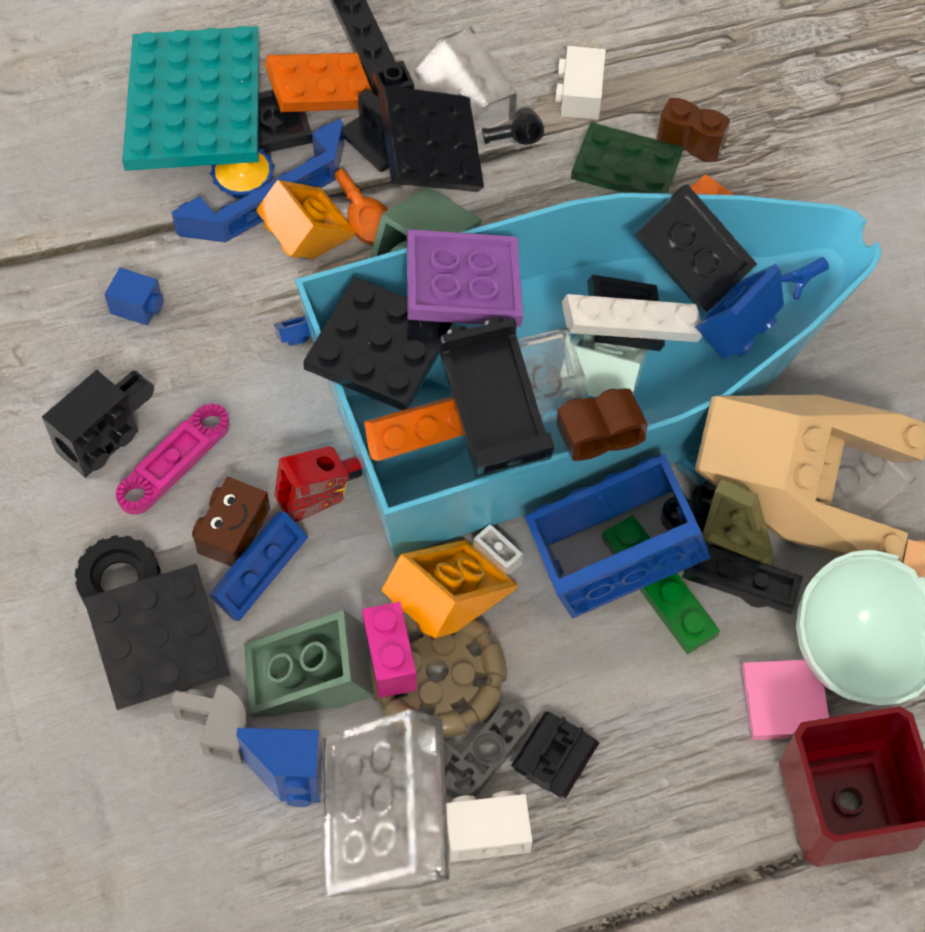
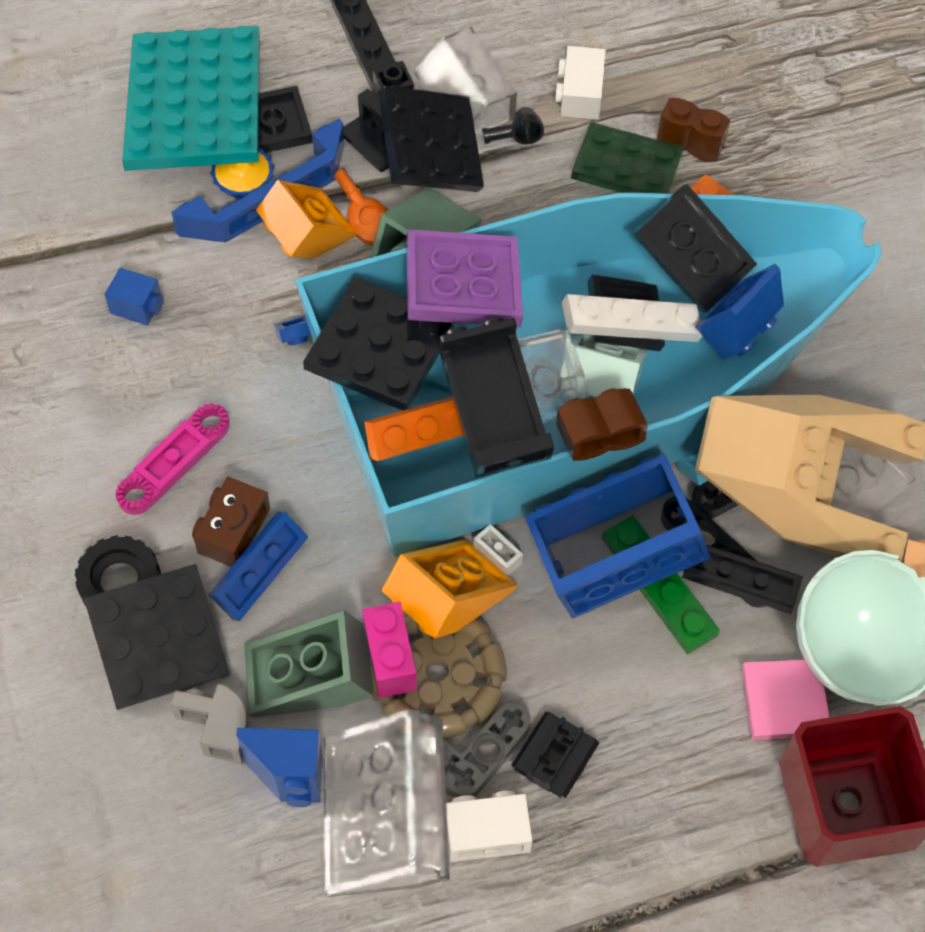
(96, 419): black brick -> none
(313, 481): red torso -> none
(316, 81): orange plate -> none
(738, 523): olive wing -> none
(804, 275): blue bar -> none

